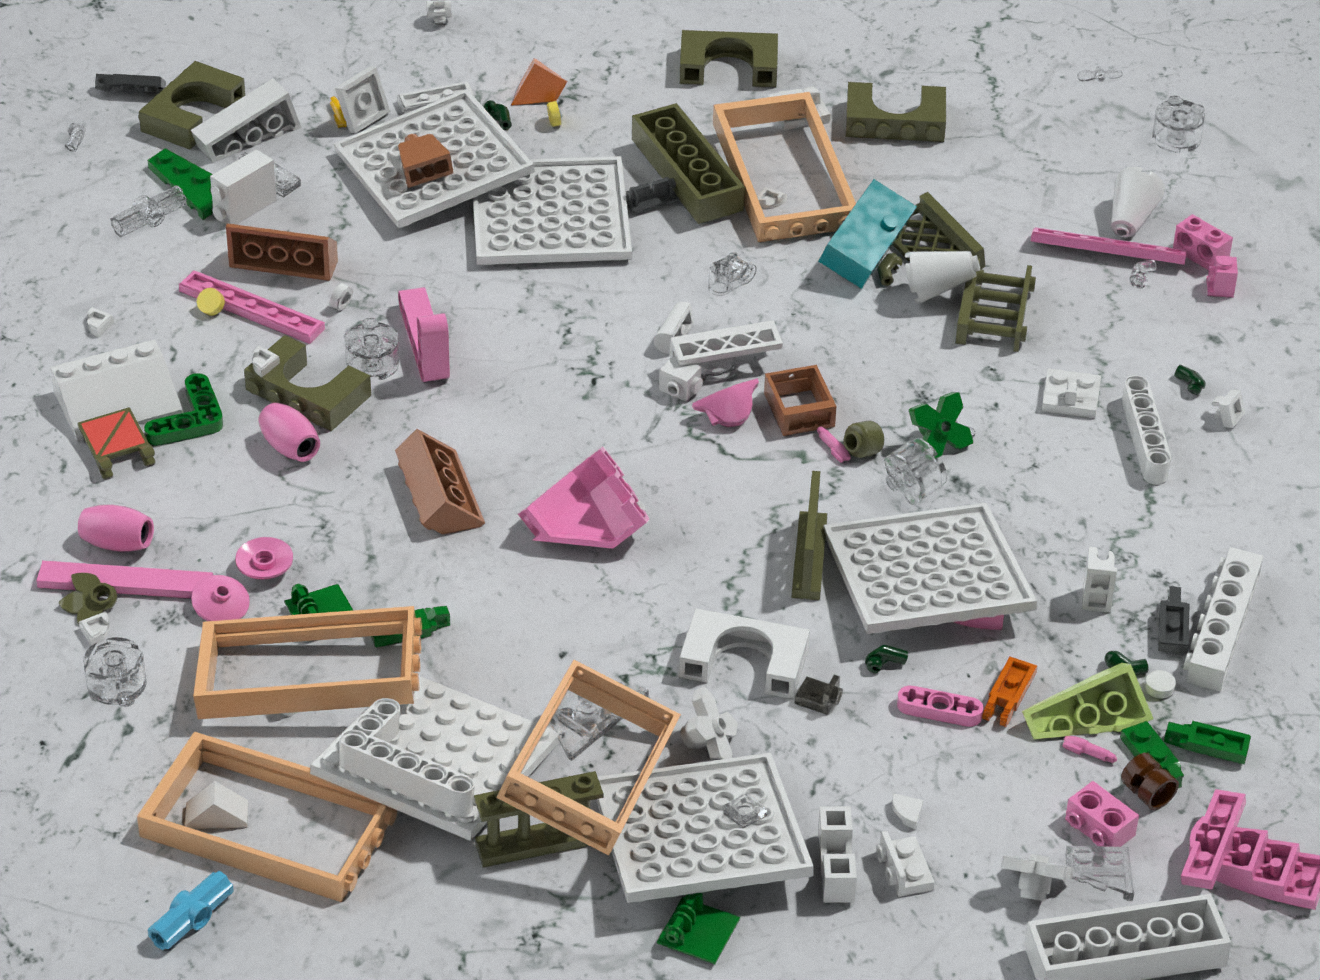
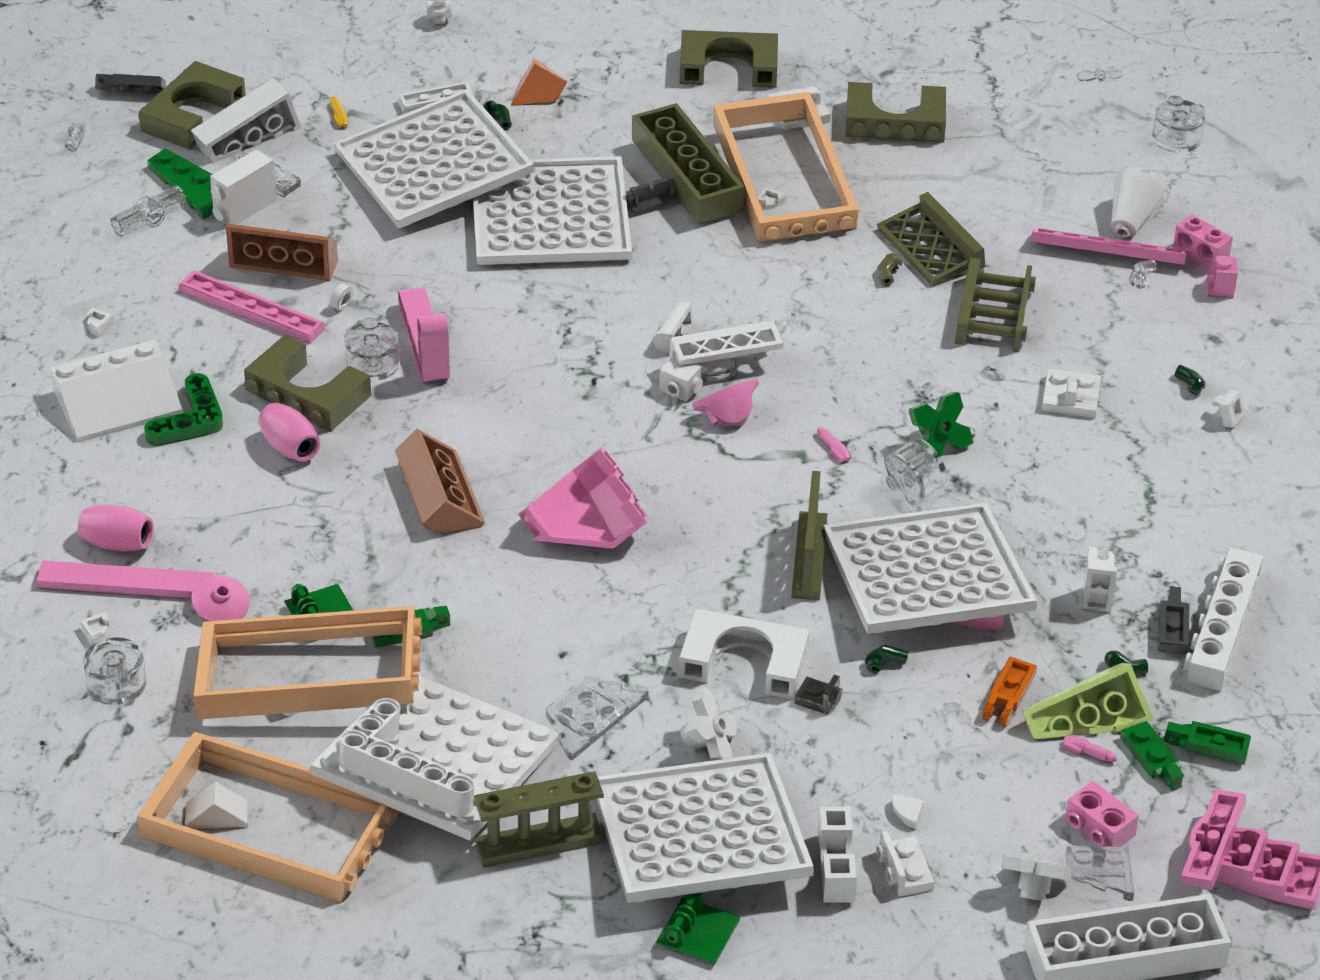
(85, 597): olive plate -> none
(113, 437): flag -> none
(190, 910): medium azure piece -> none
(210, 301): light yellow tile -> none
(264, 361): white tile -> none
(264, 558): bright pink dish -> none
(362, 99): white hinge -> none
(424, 159): nougat torso -> none
(554, 114): light yellow tile -> none
(562, 811): light nougat door -> none
(729, 274): clear piece -> none
(744, 810): clear tile -> none
(800, 417): nougat window -> none
(864, 439): olive head -> none
(867, 233): teal brick -> none
(939, 271): white cone -> none
(947, 715): bright pink beam -> none
(1146, 430): white beam -> none
(1148, 780): reddish brown wheel -> none
(1160, 684): white tile -> none

